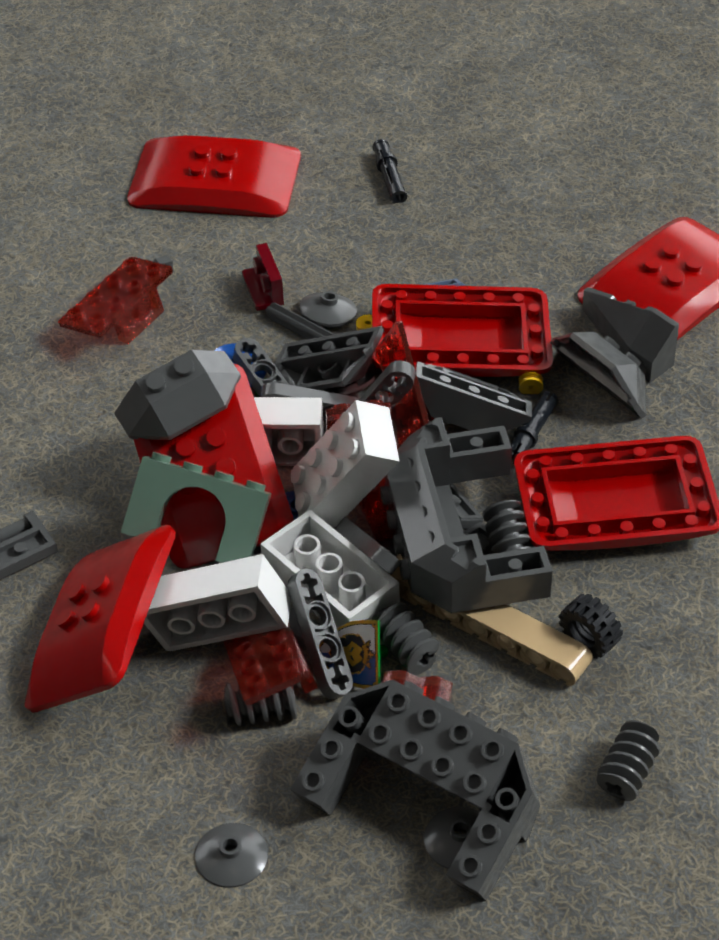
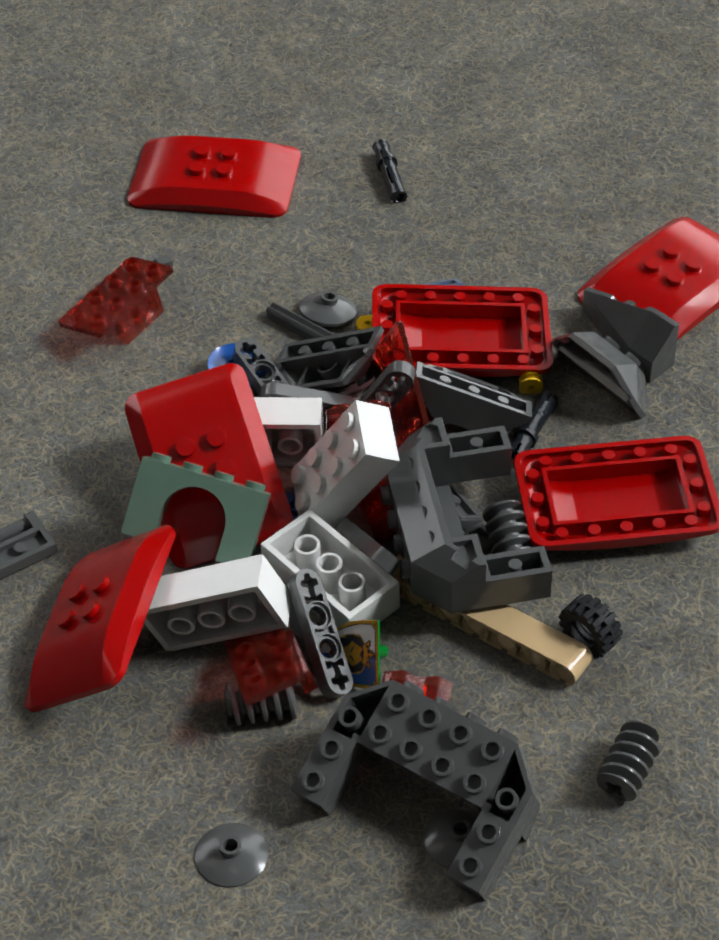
(178, 395): dark grey wedge -> none
(264, 279): dark red bracket -> none
(407, 638): dark grey piece -> none

